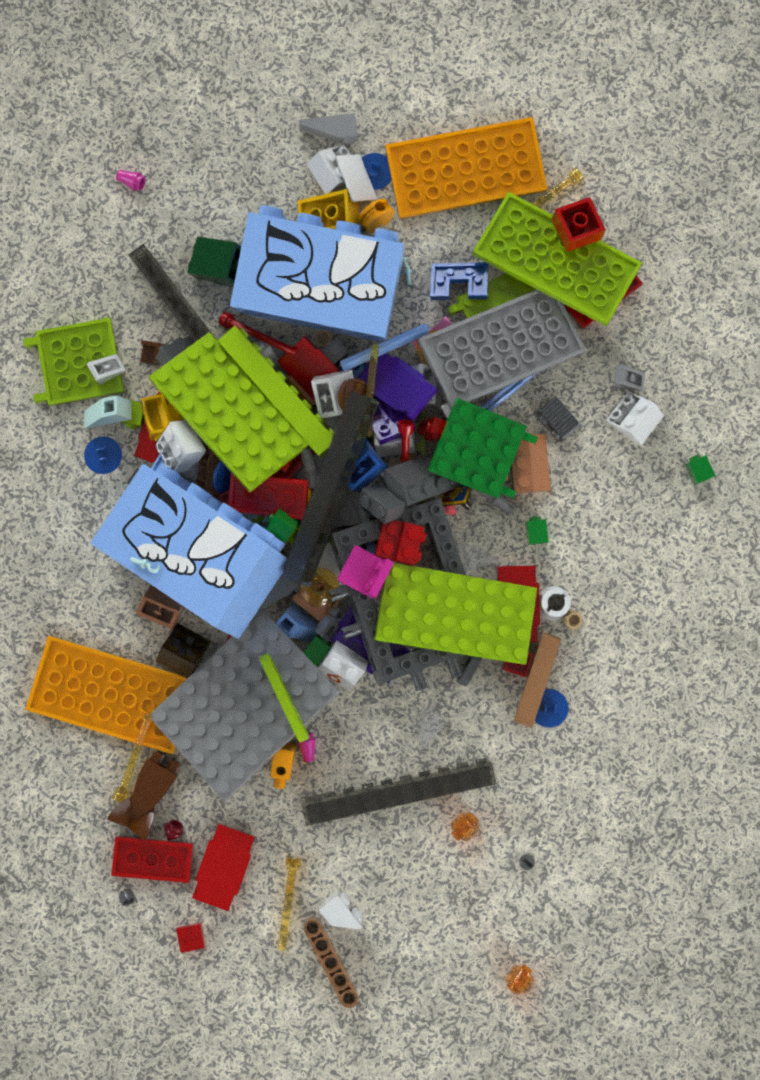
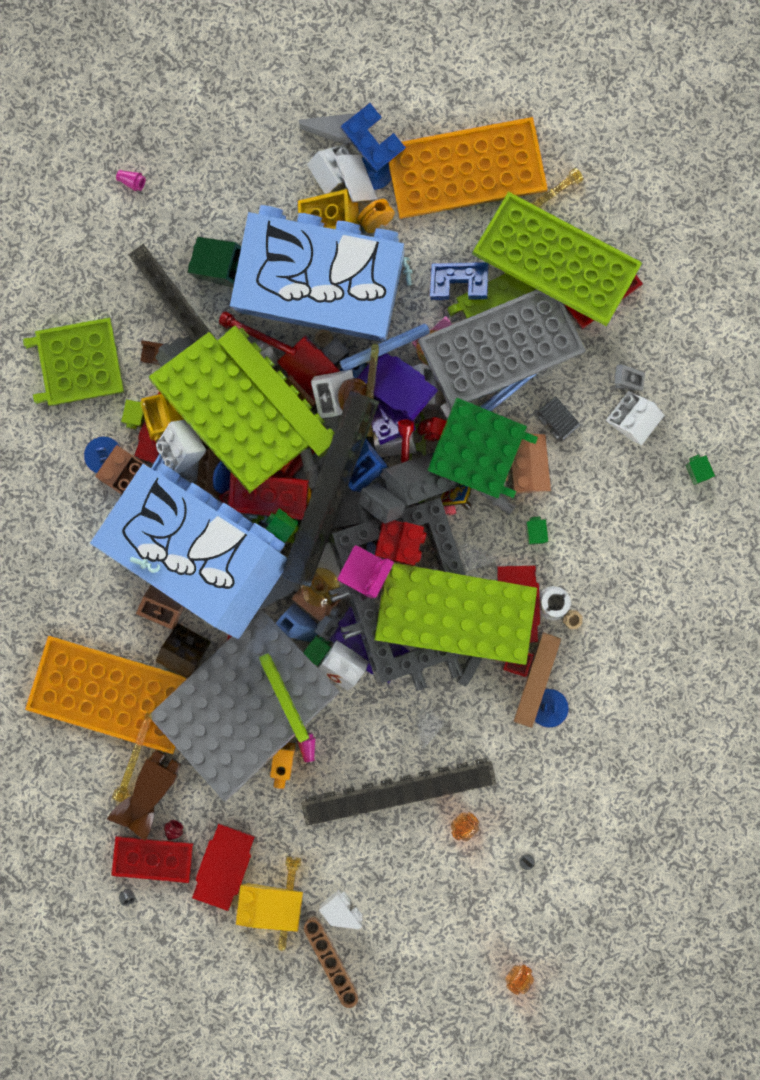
(106, 368): white slope -> none
(107, 411): light aqua slope -> none
(119, 469): none -> nougat slope
(190, 937): red piece -> none
(269, 907): none -> yellow slope
(374, 153): none -> blue plate
(578, 224): red brick -> none

